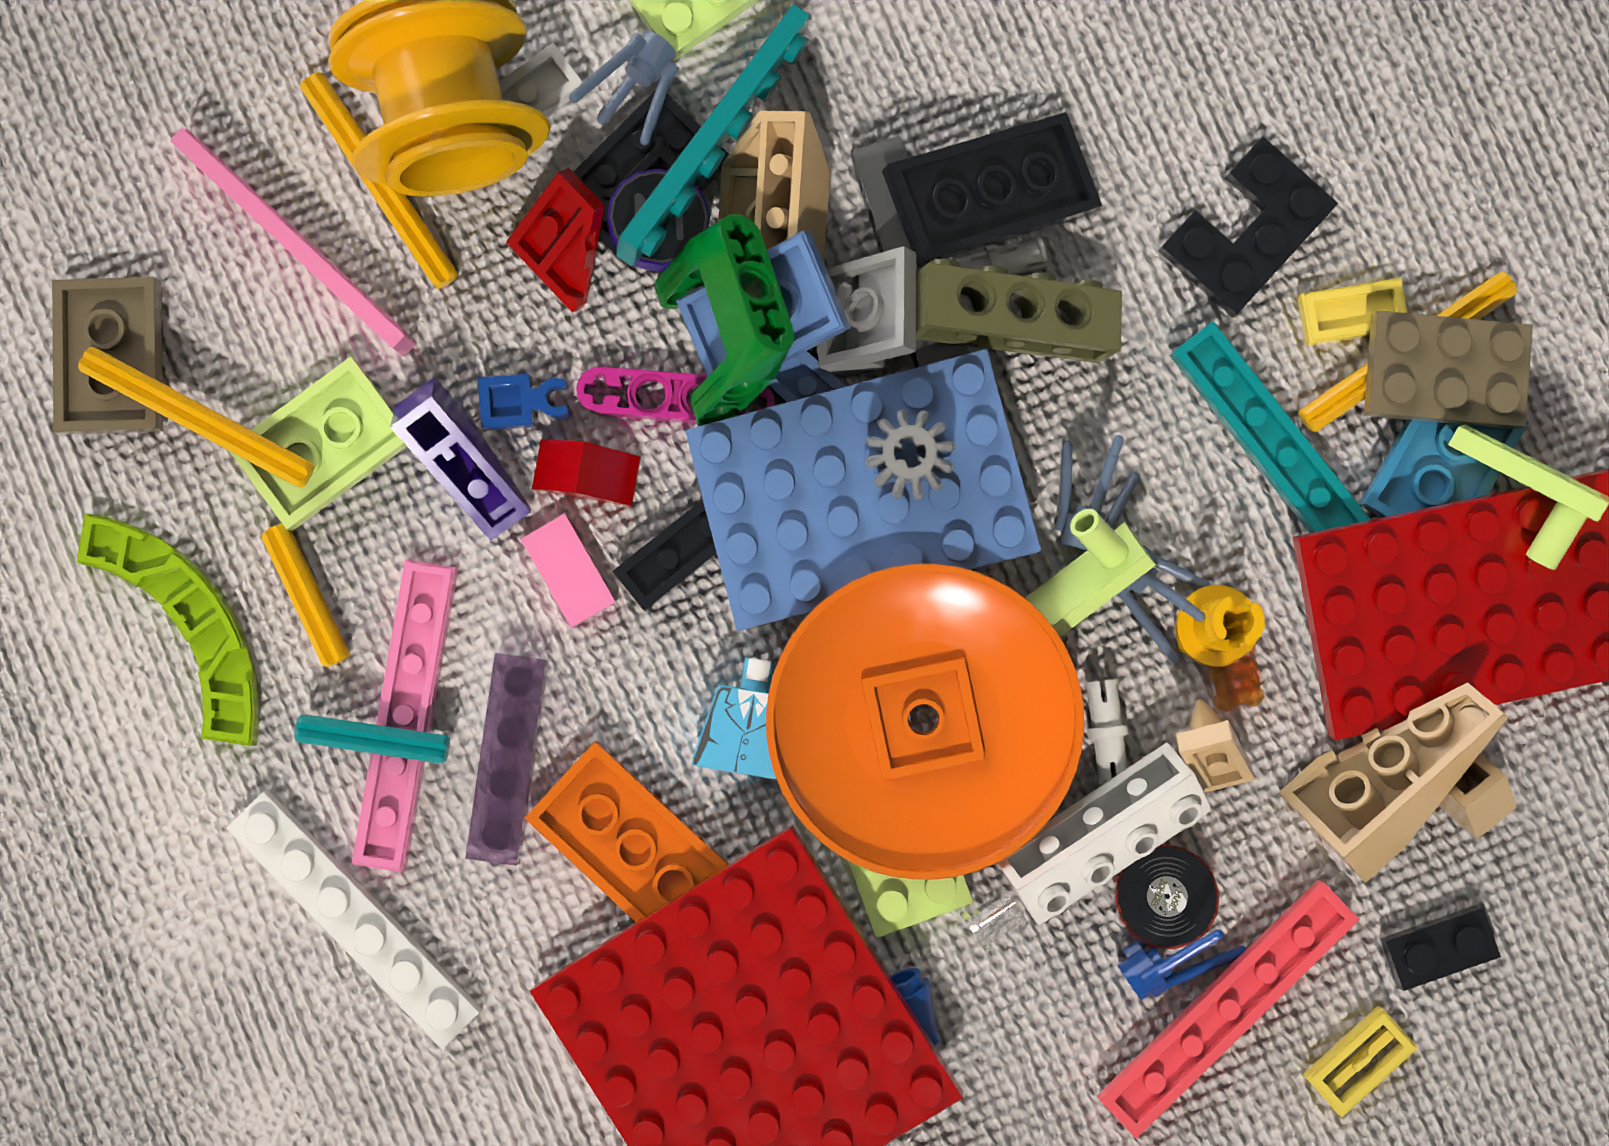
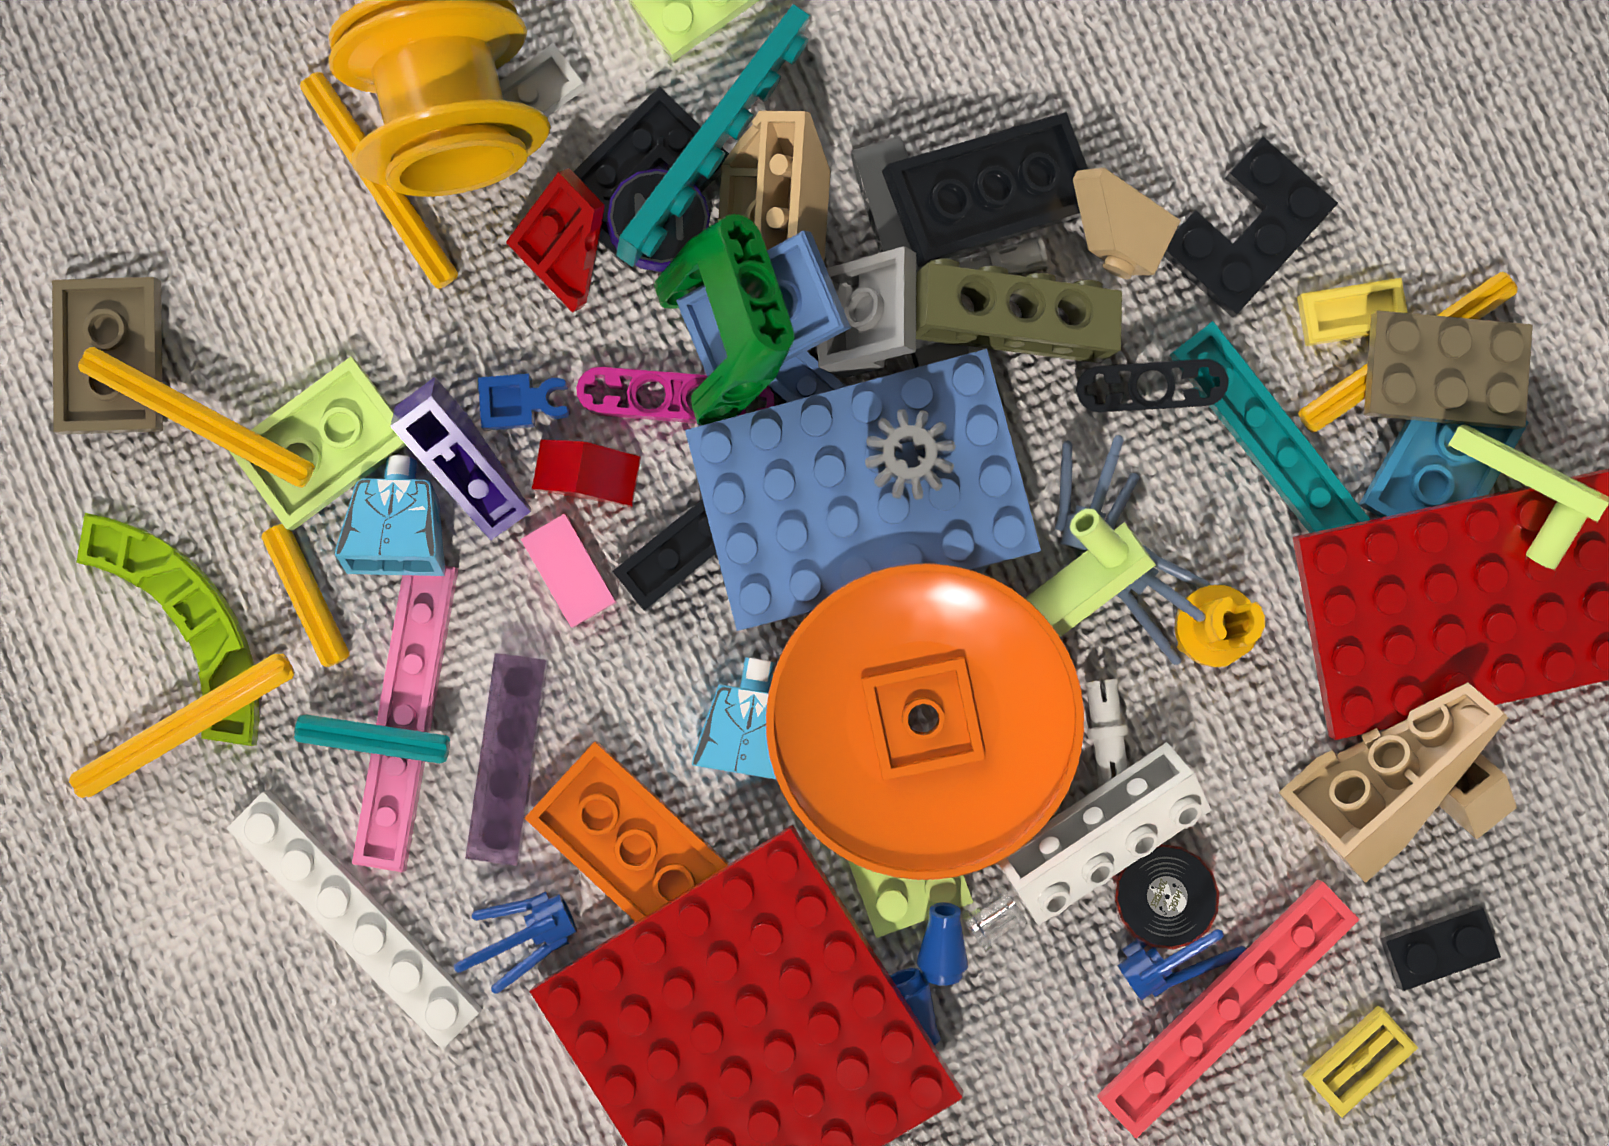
(182, 725): none -> yellow axle
(293, 241): bright pink tile -> none
(393, 525): none -> medium azure torso
(547, 923): none -> blue plant
(648, 61): sand blue plant -> none
(943, 946): none -> blue cone
(1112, 374): none -> black beam
(1122, 223): none -> tan slope
(1213, 751): tan tile -> none
(1249, 691): clear orange plate -> none

